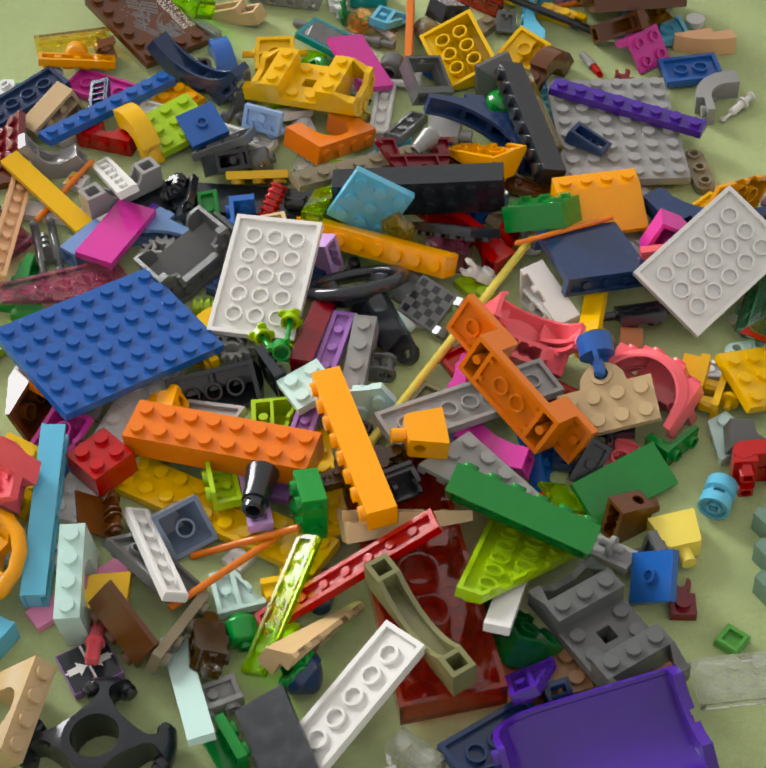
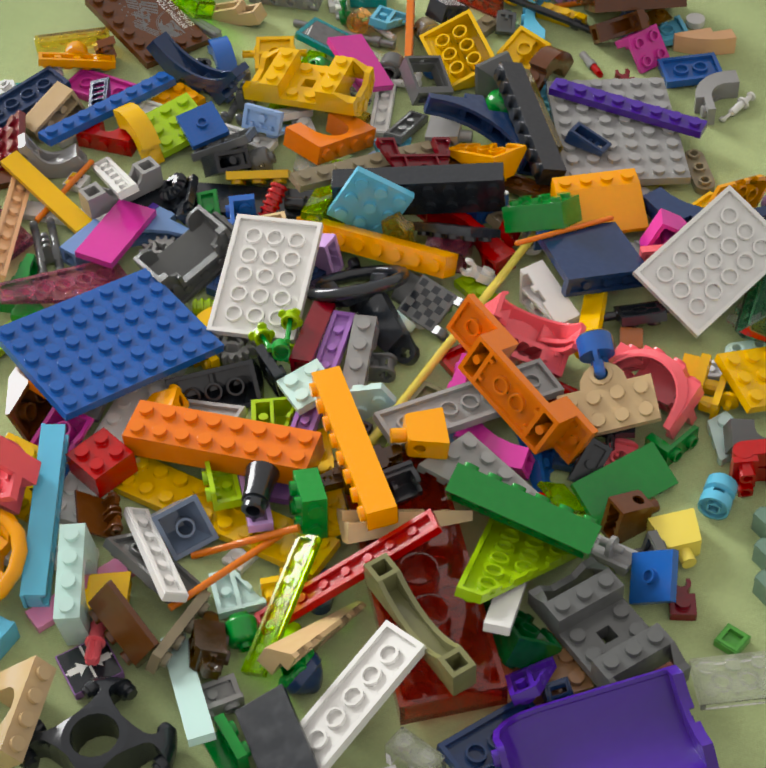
(426, 139): light grey cone -> none

